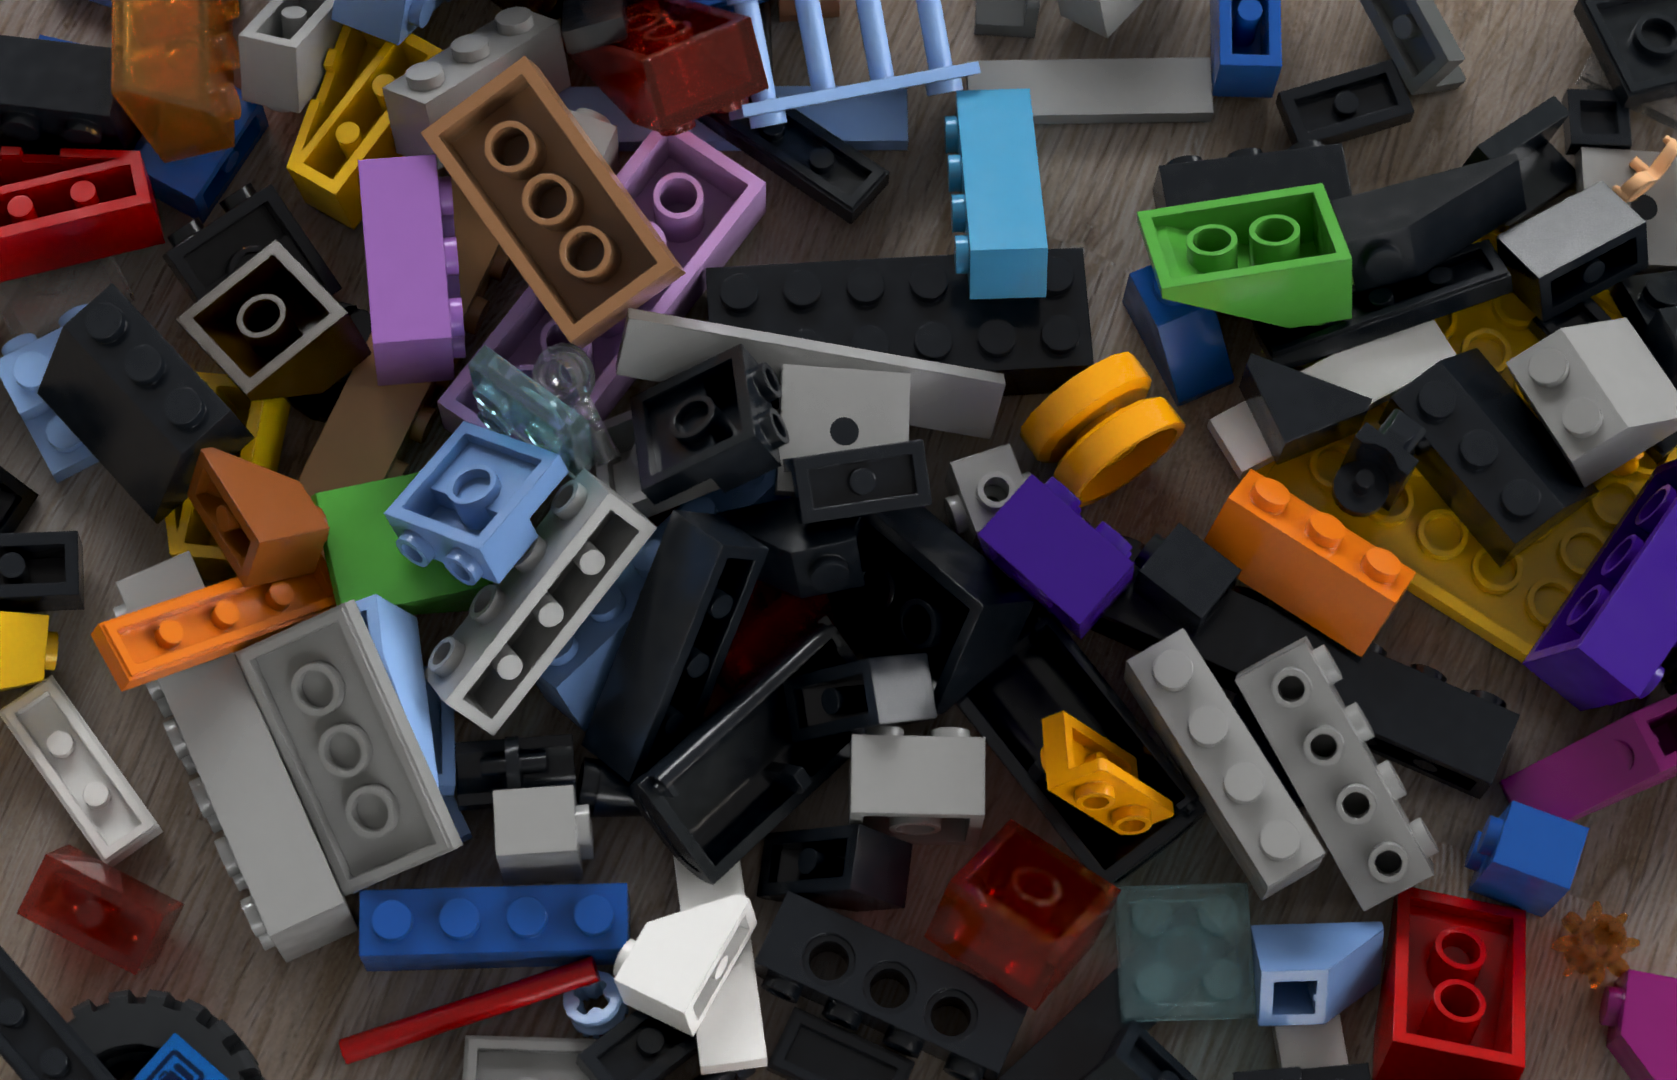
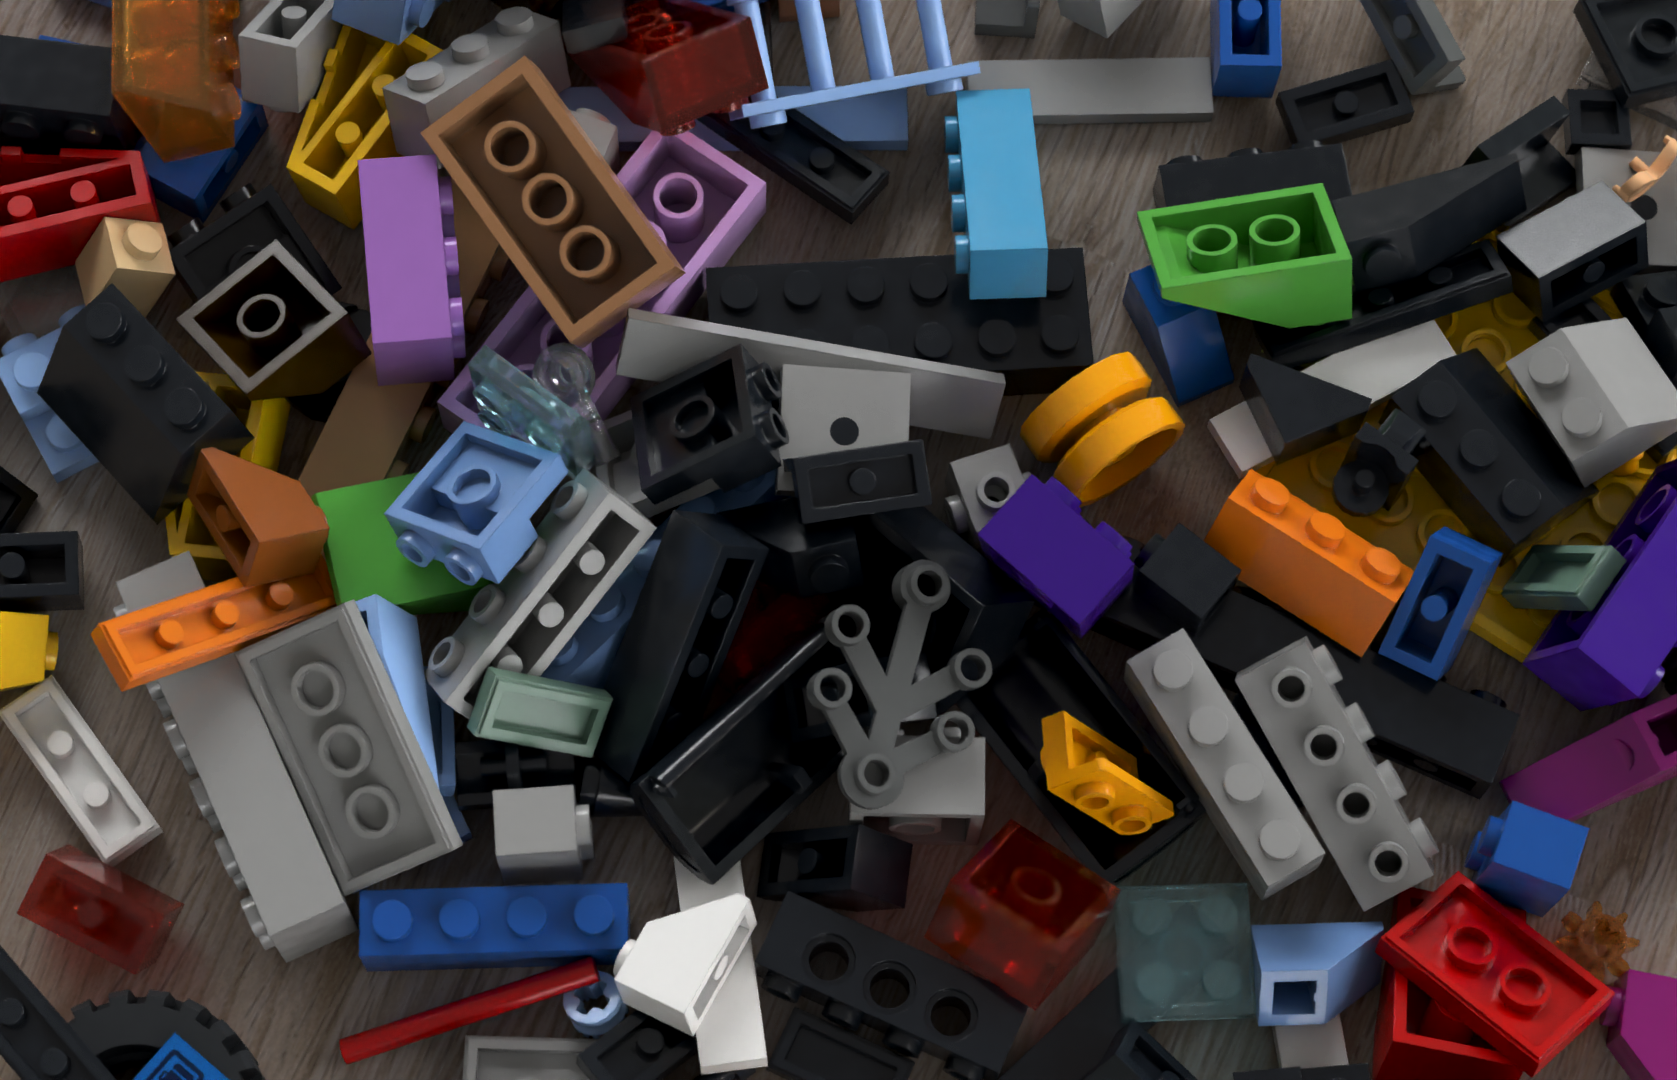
(131, 257): none -> tan brick
(539, 712): none -> sand green tile
(891, 691): none -> dark grey plant
(1440, 603): none -> blue brick
(1495, 973): none -> red tile
(1563, 577): none -> sand green tile

